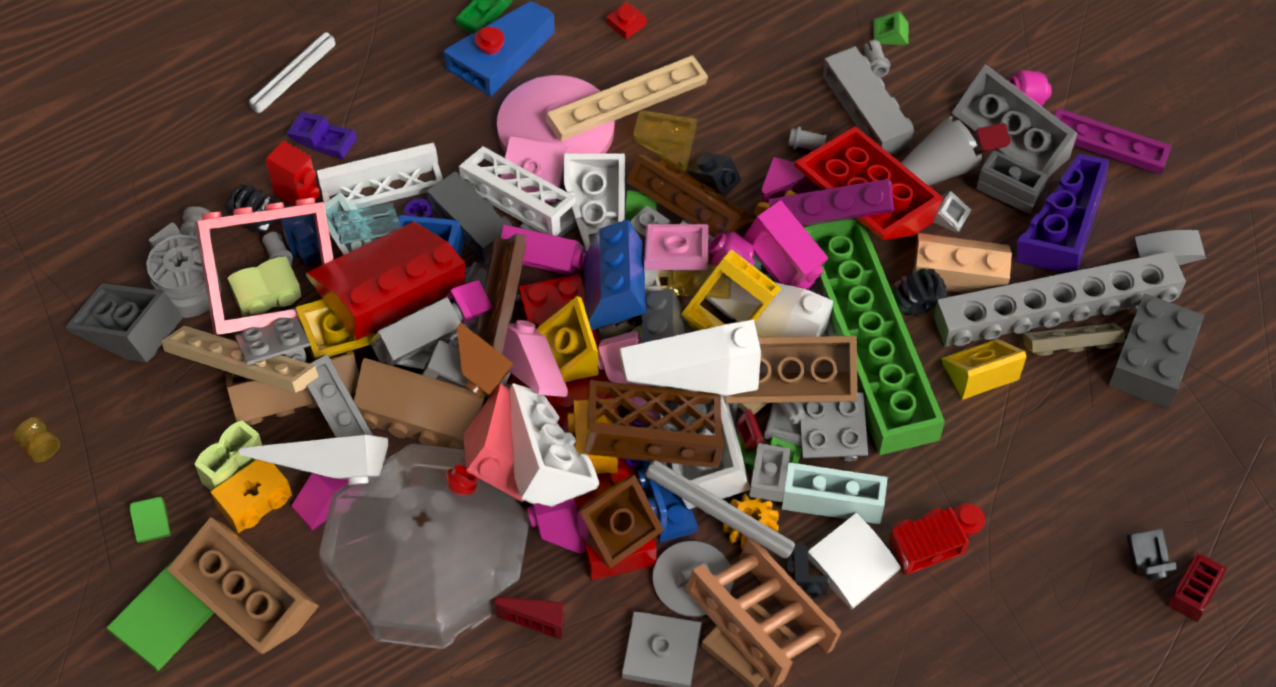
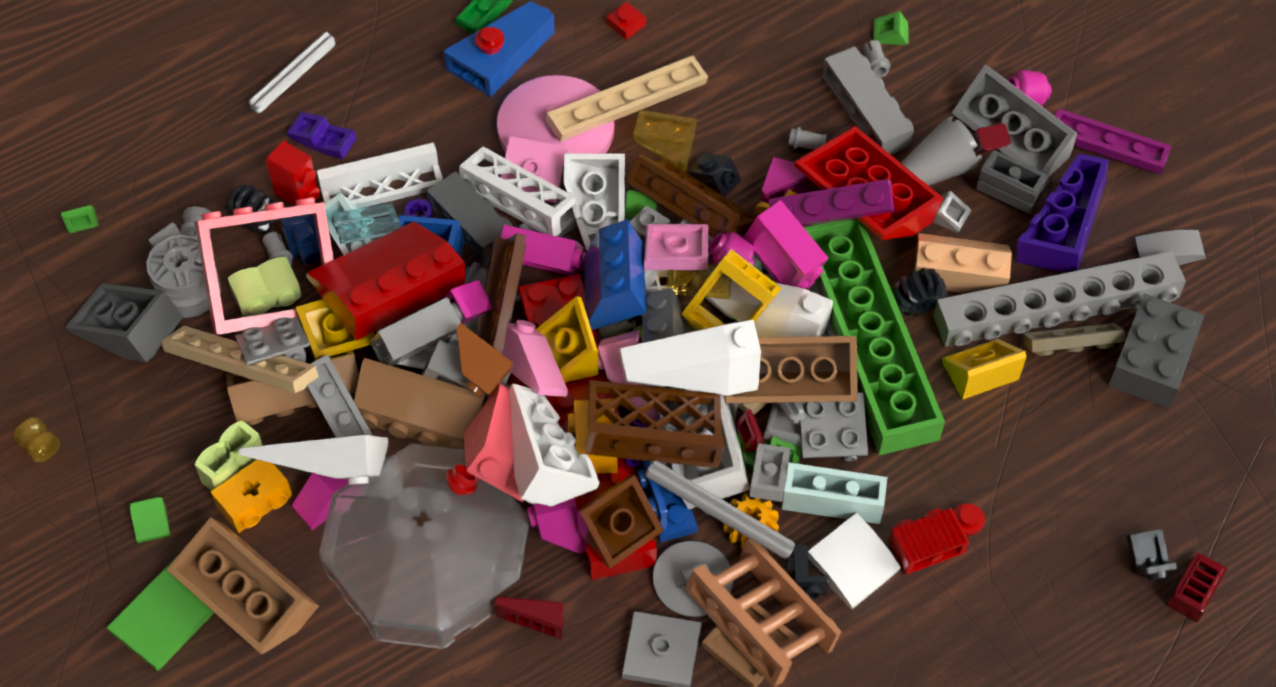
(80, 219): none -> bright green slope

